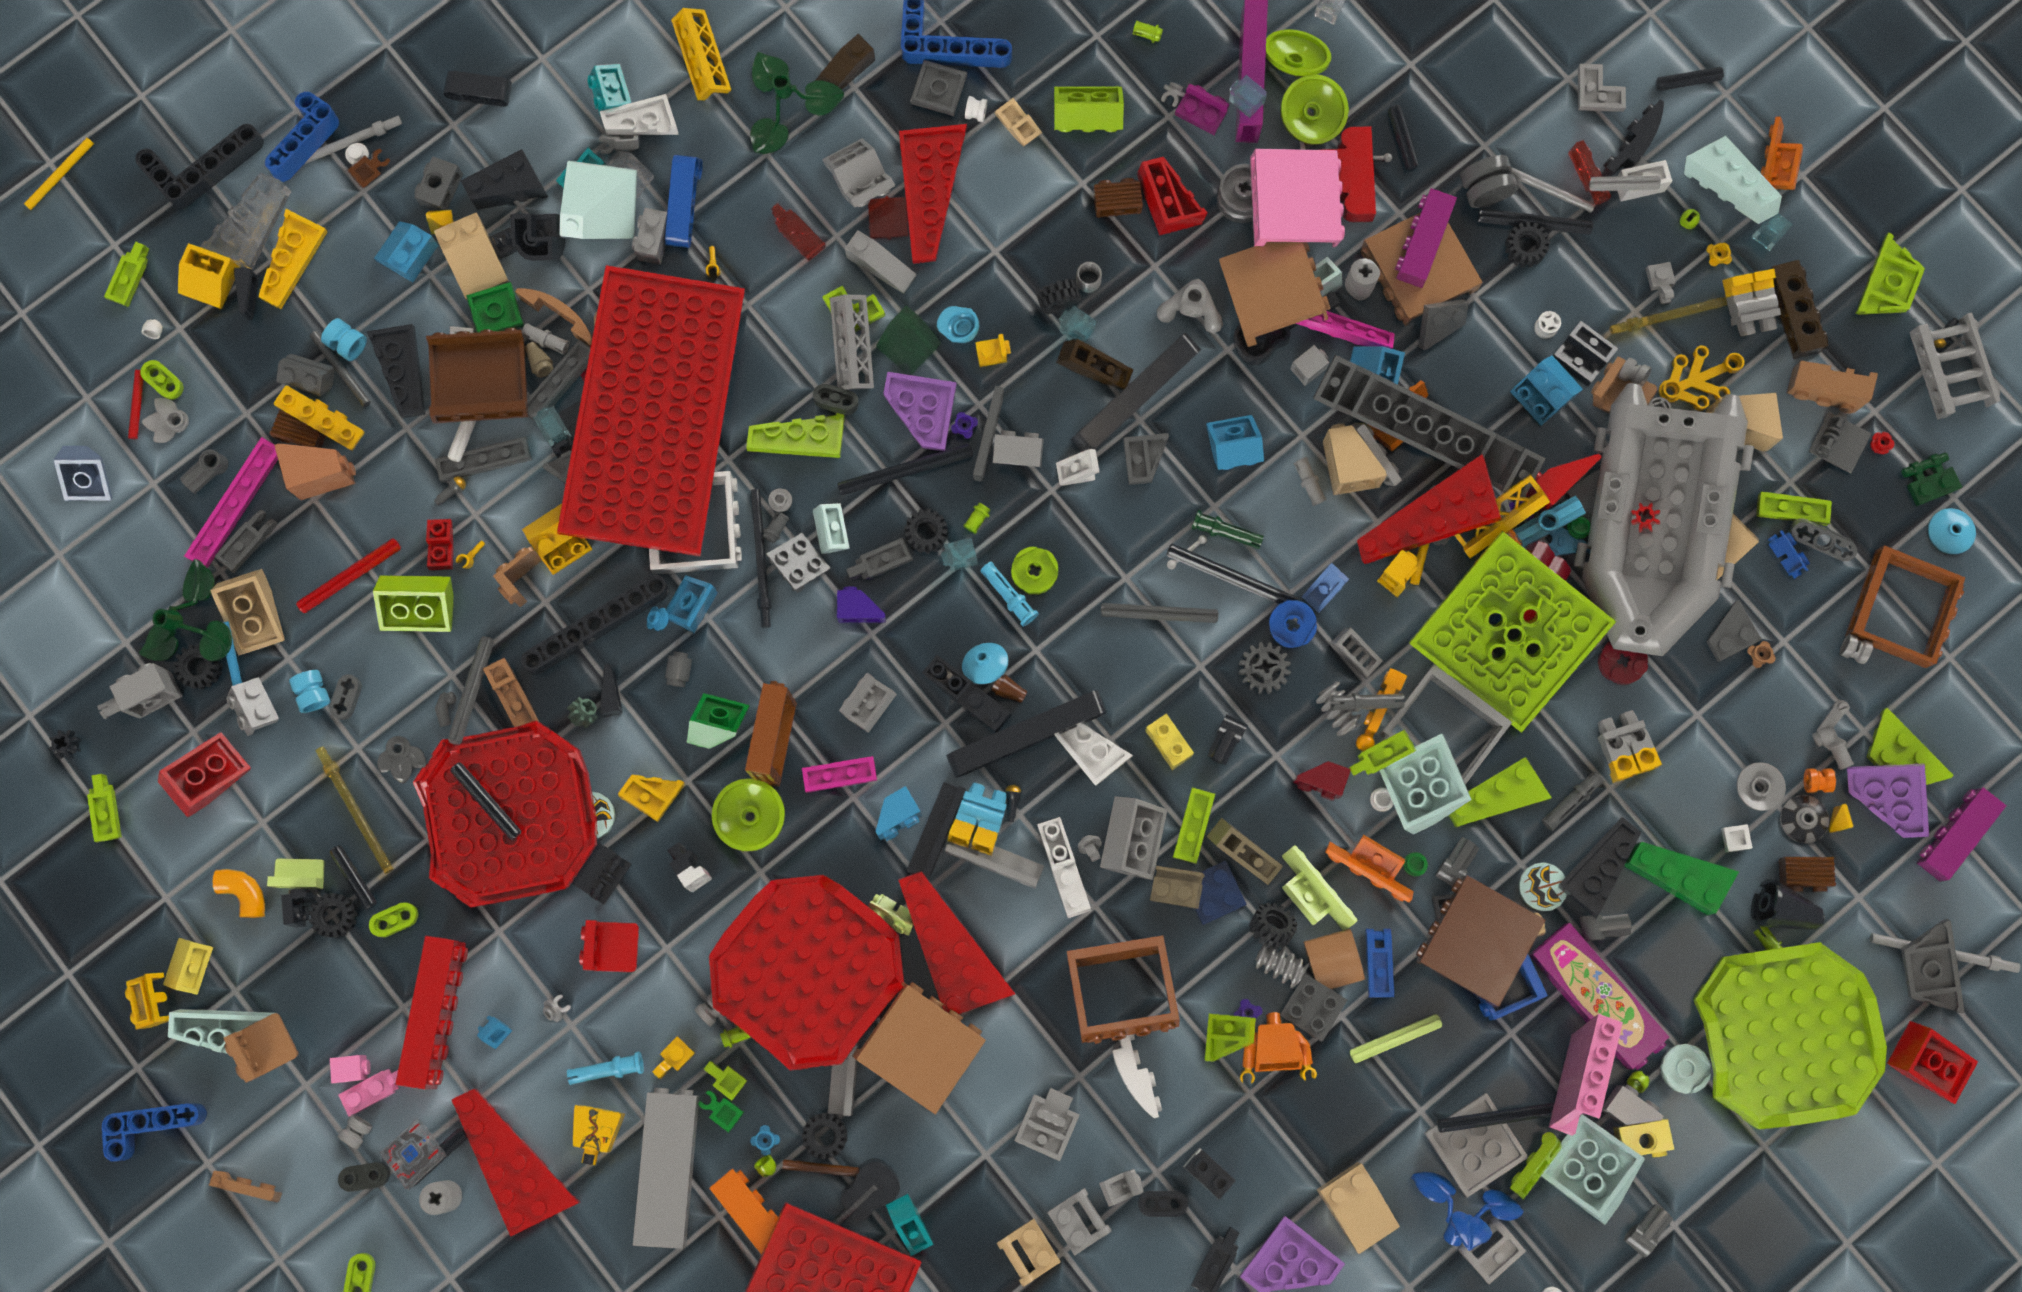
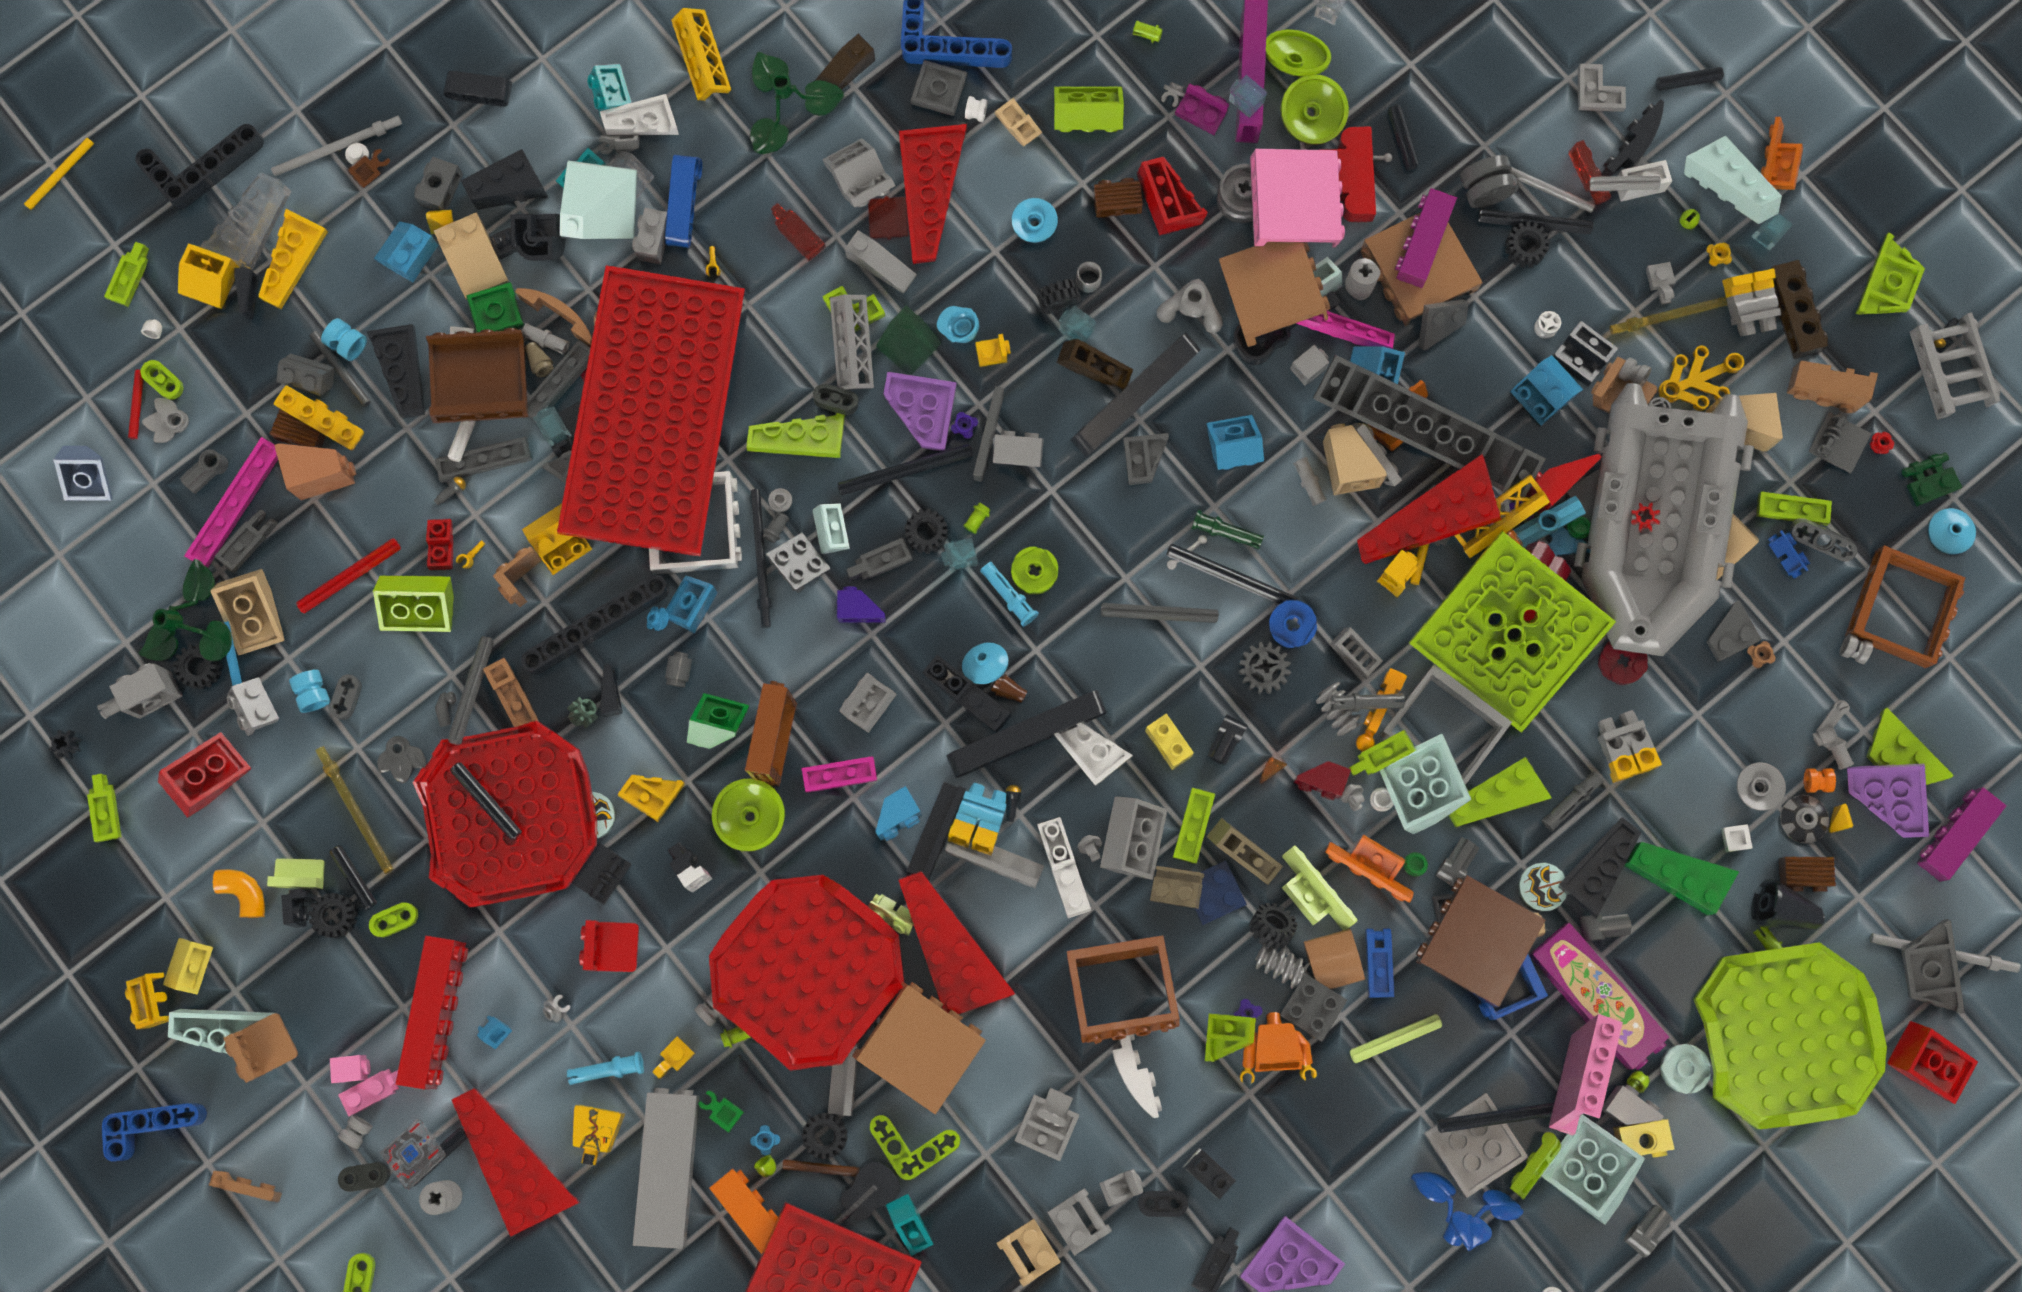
(304, 139): blue beam -> none
(728, 1081): lime plate -> none
(905, 1154): none -> lime beam
(1036, 210): none -> medium azure dish
(1078, 468): white slope -> none
(1271, 768): none -> clear orange slope
(1325, 587): medium blue slope -> none
(1354, 796): none -> light grey plate
(1358, 1207): tan slope -> none
(1497, 1256): light grey plate -> none

